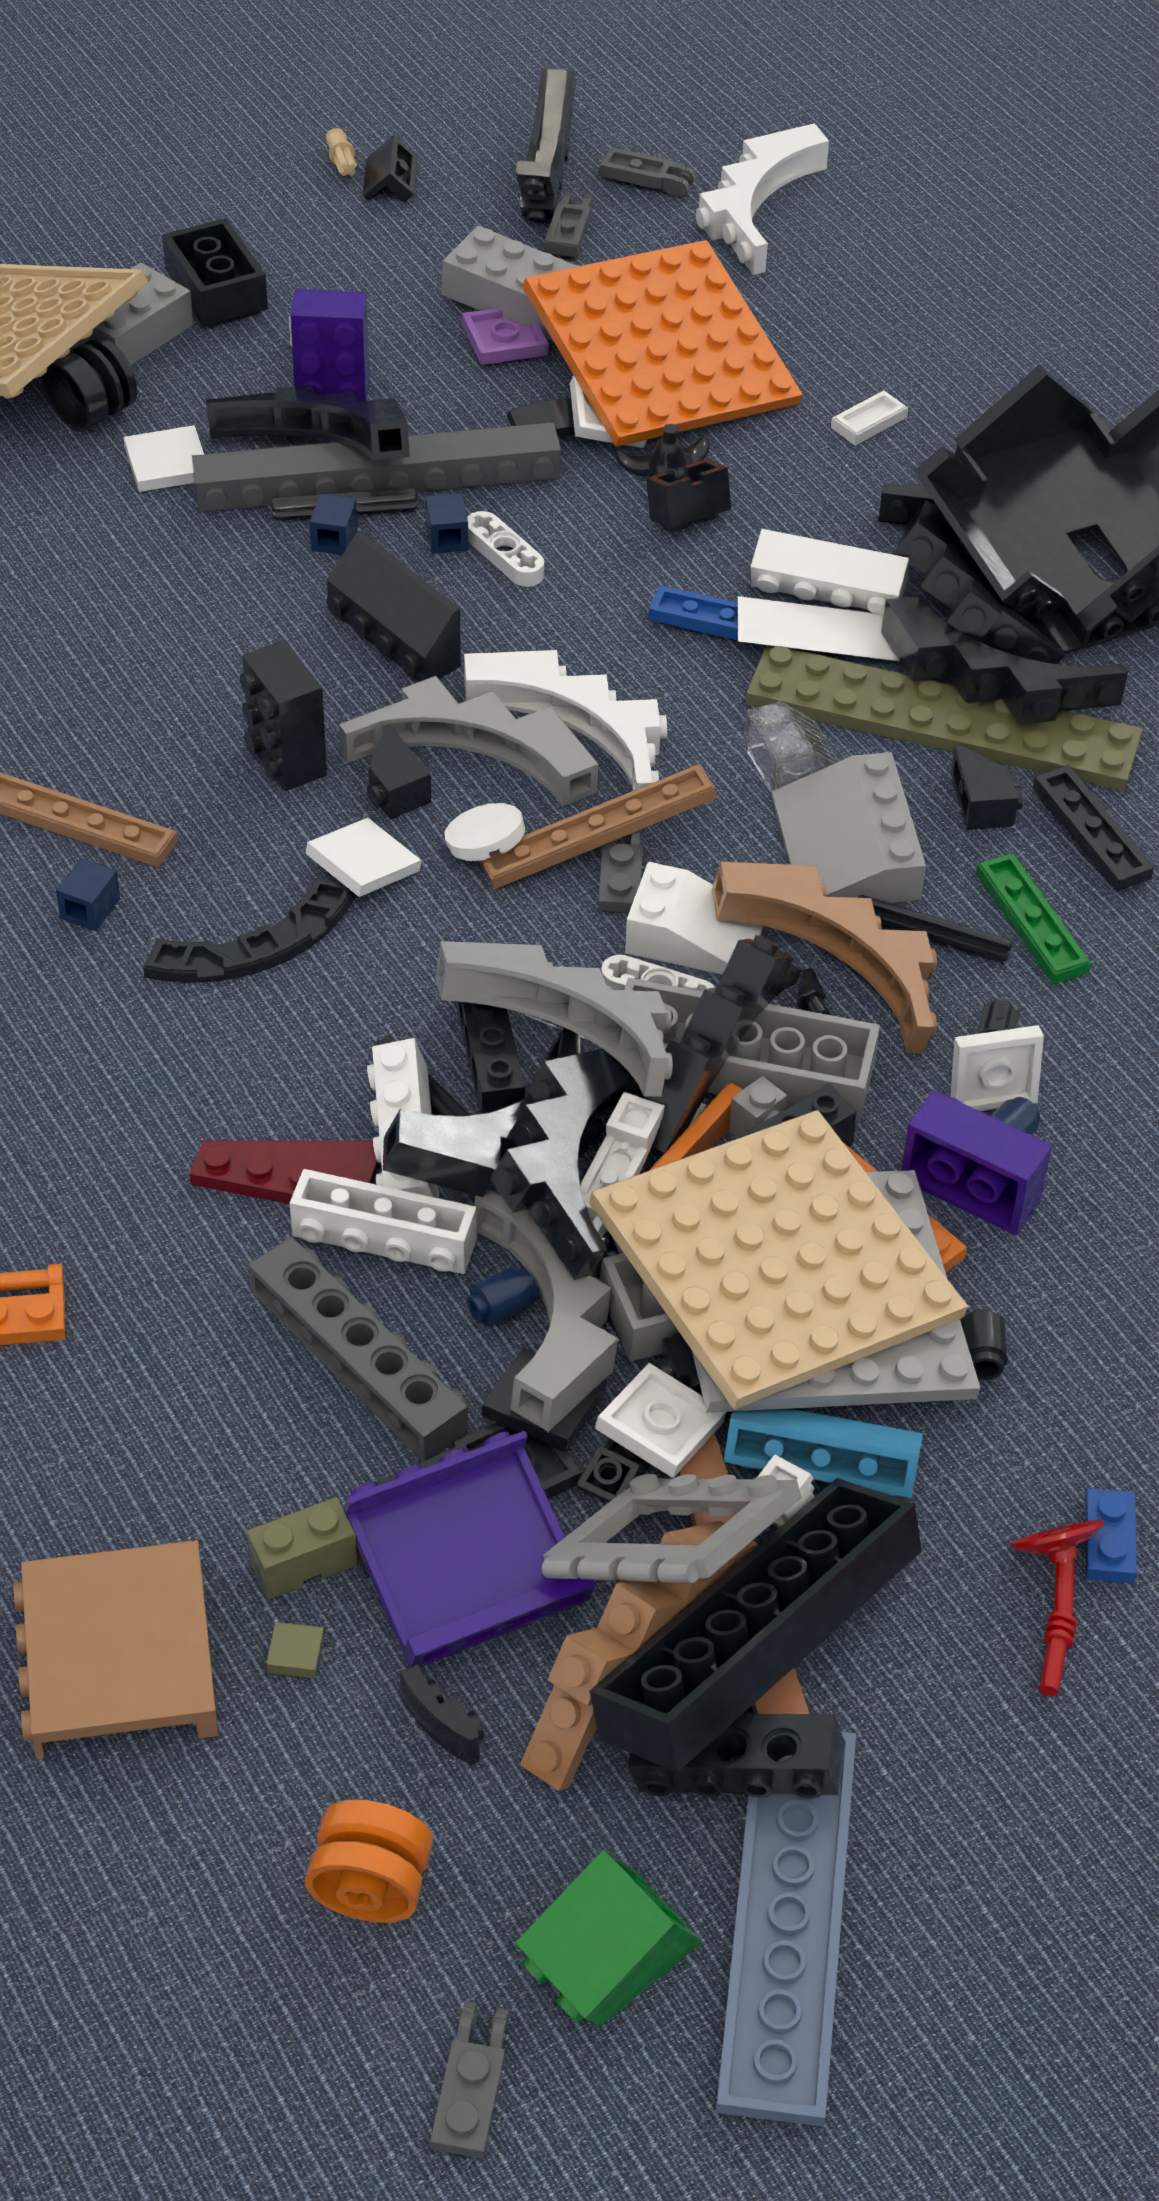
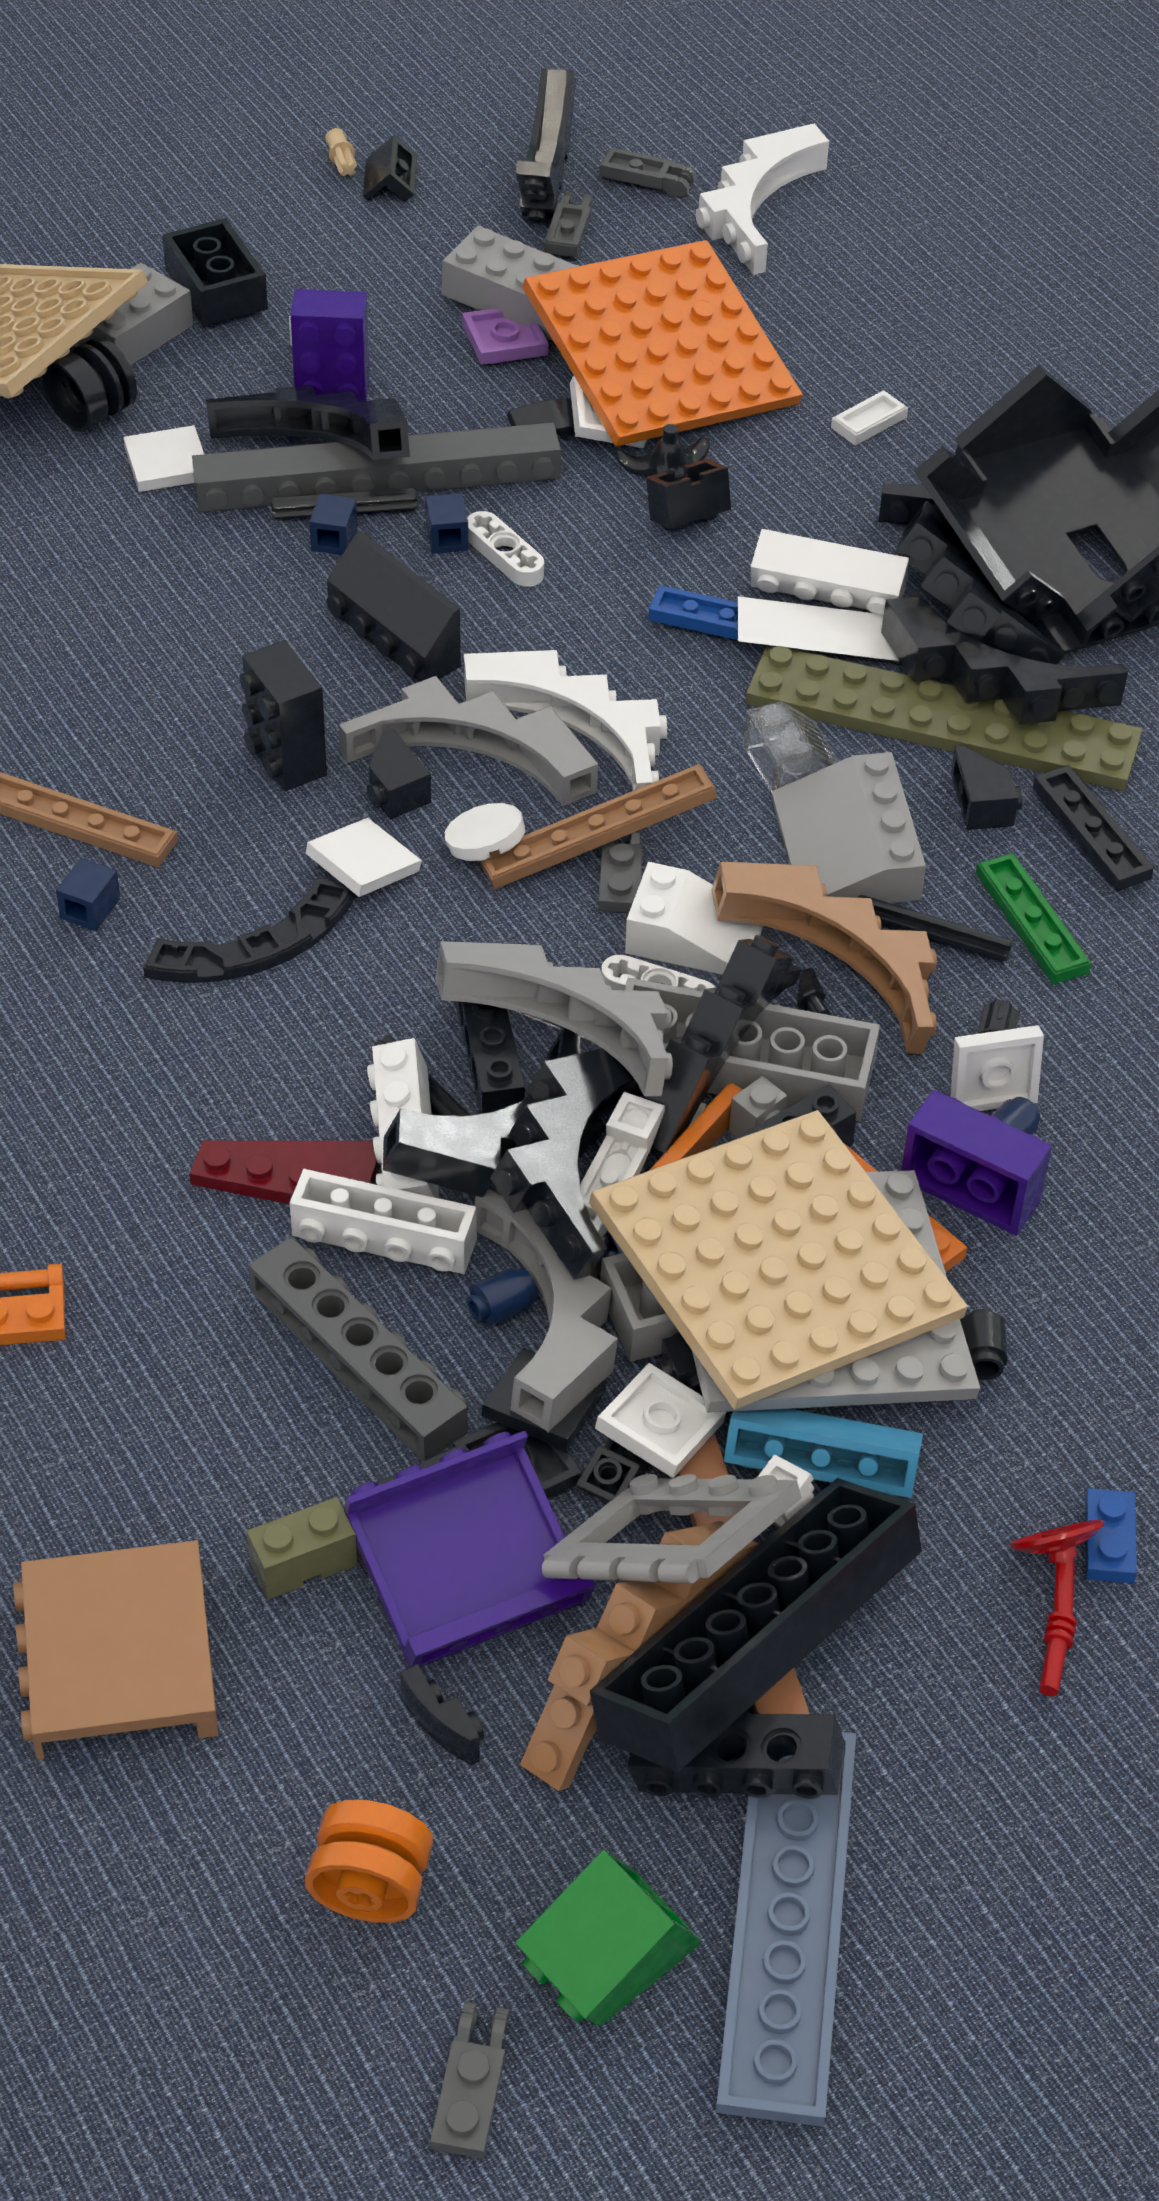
(295, 1650): olive tile -> none

